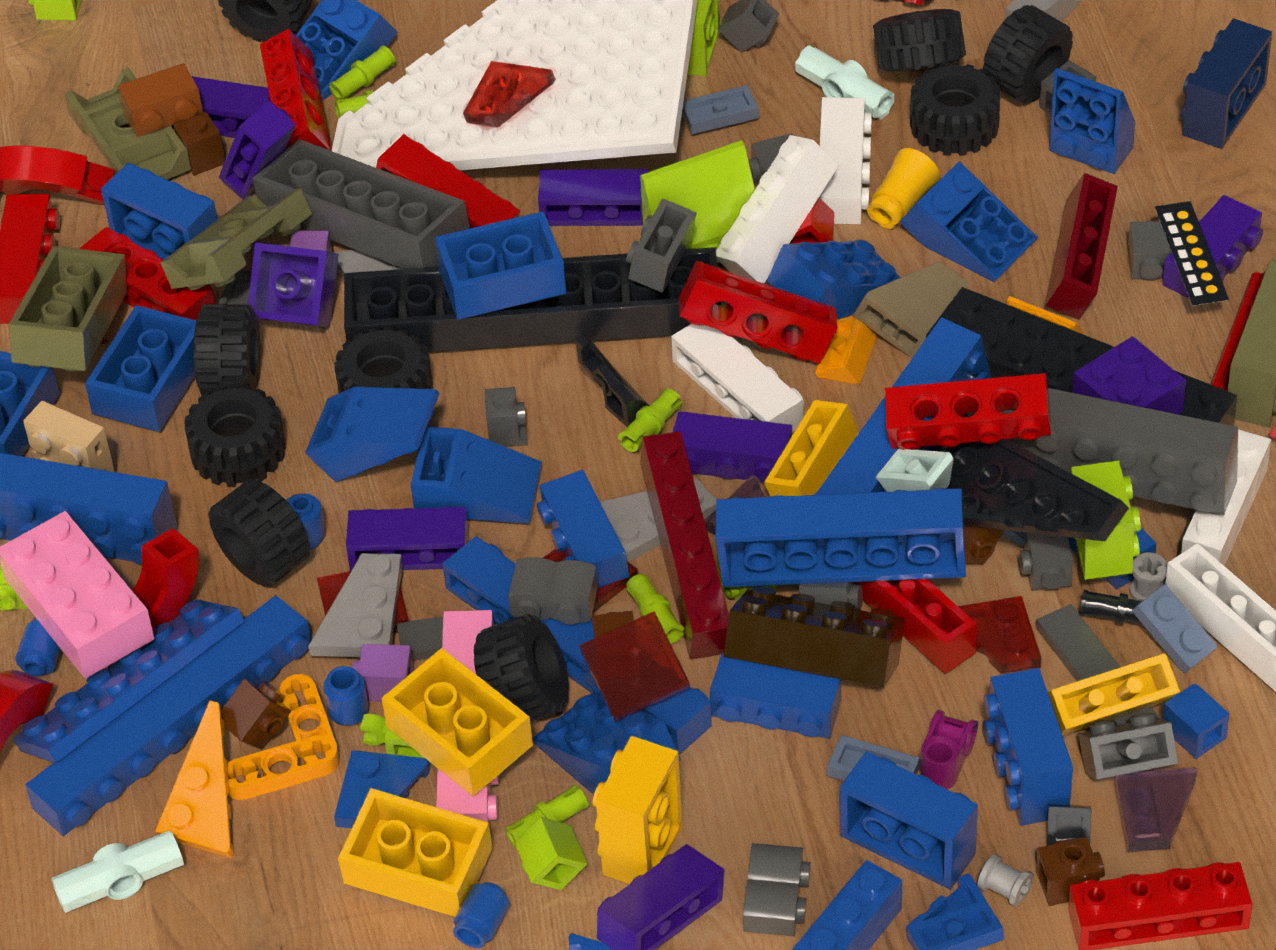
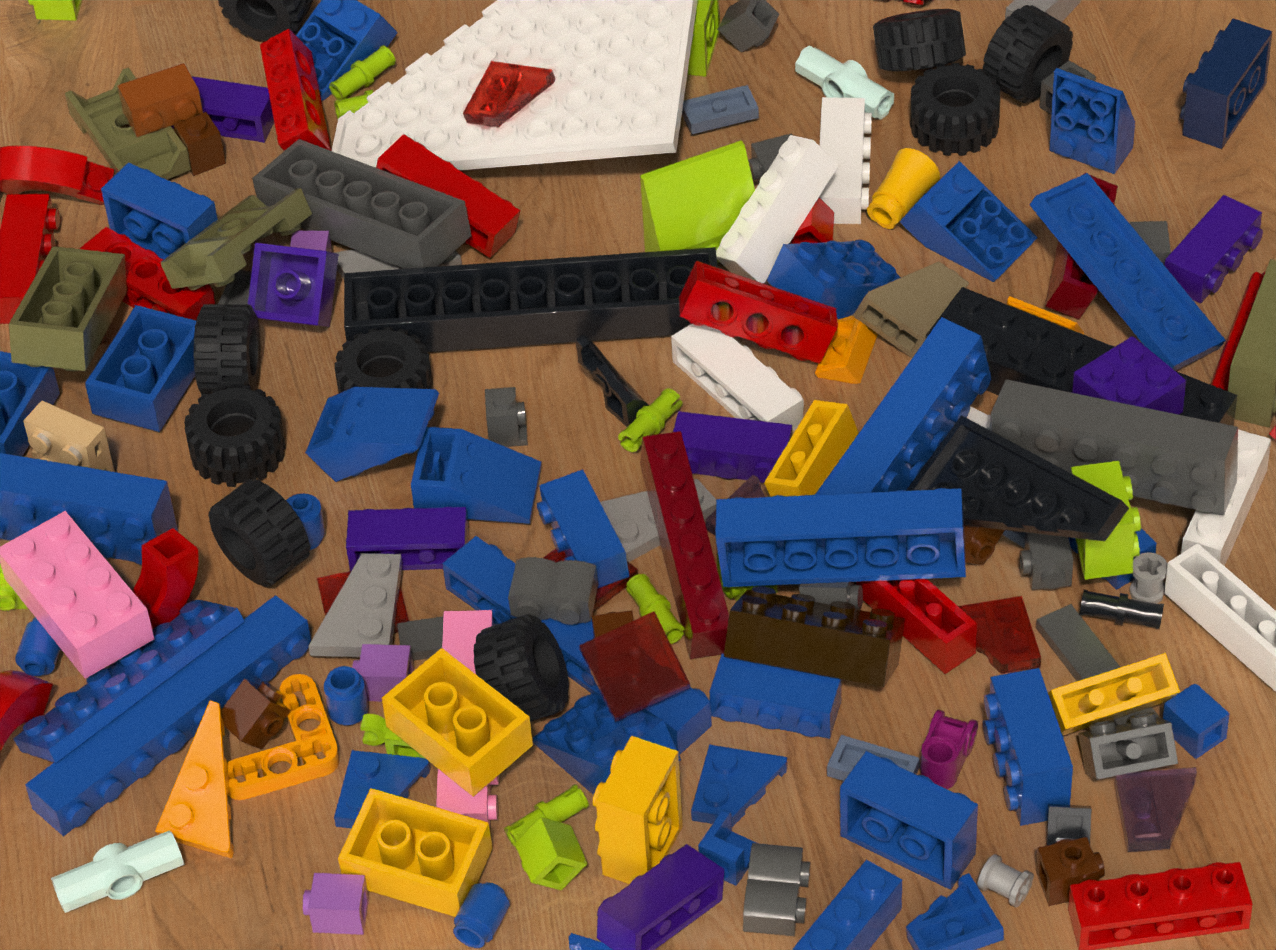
(255, 146): dark purple brick -> none
(337, 903): none -> medium lavender brick
(500, 265): blue brick -> none
(591, 197): dark purple brick -> none
(661, 245): dark grey brick -> none
(727, 848): none -> blue panel
(733, 782): none -> blue wing
(916, 470): light aqua slope -> none
(951, 400): red brick -> none
(1127, 272): none -> blue plate
(1174, 628): sand blue plate -> none
(1191, 253): black sticker -> none

